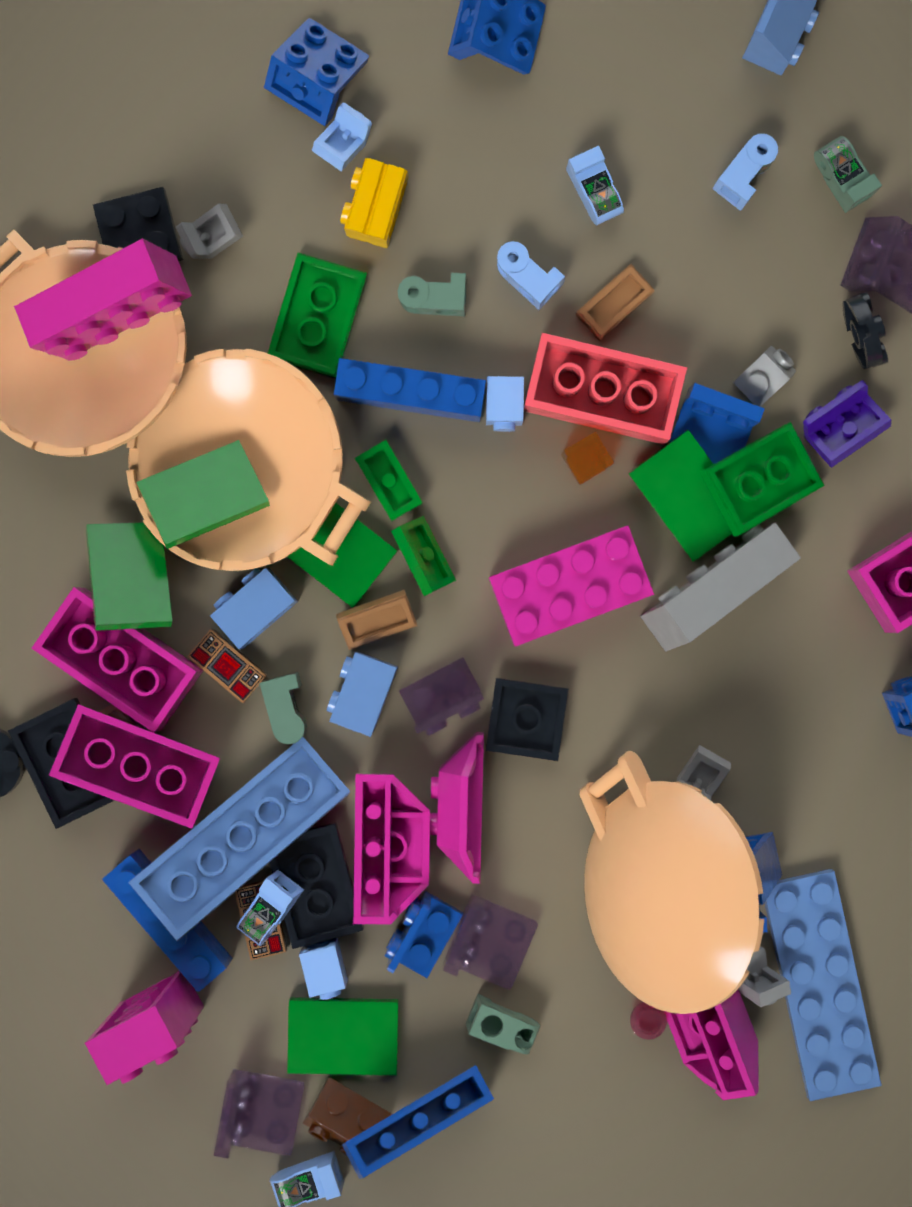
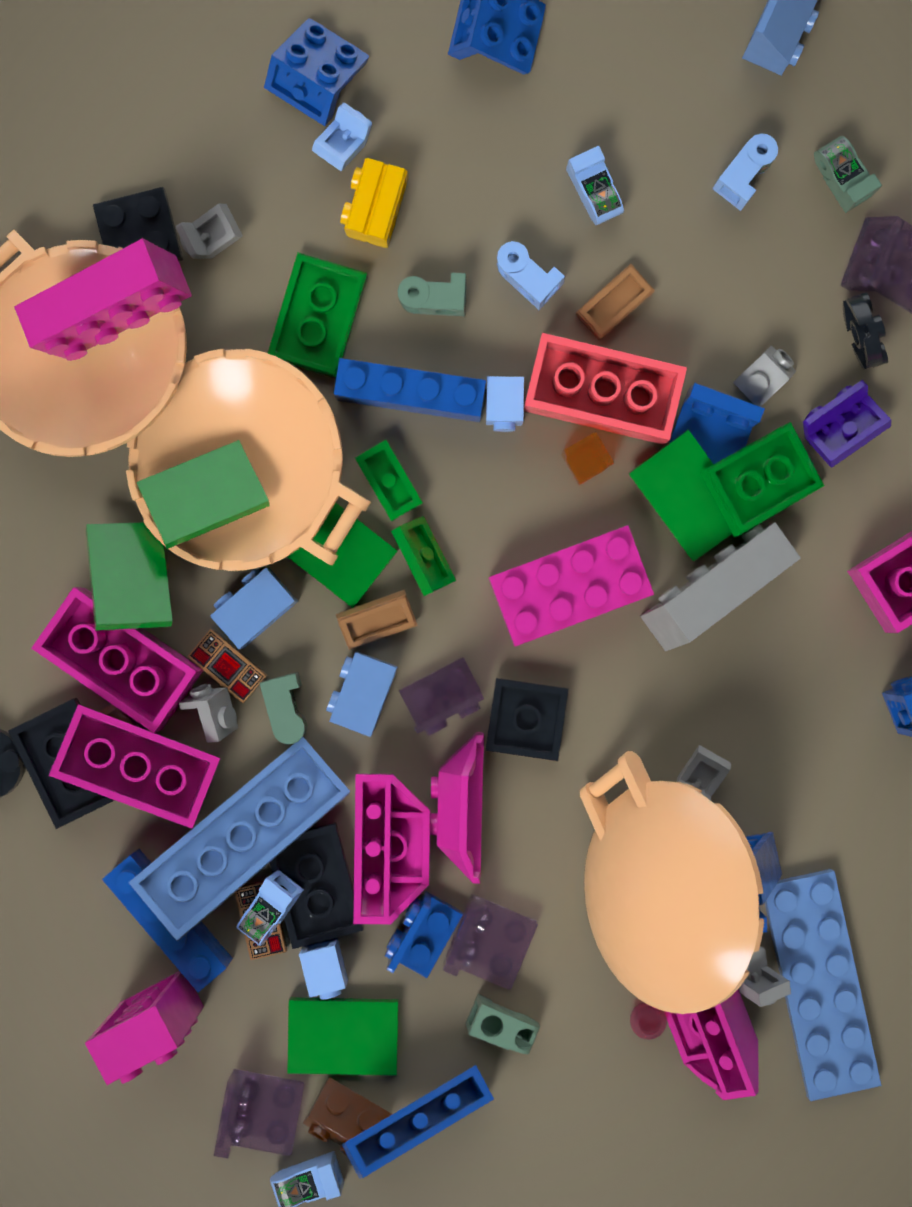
(214, 709): none -> light grey bracket

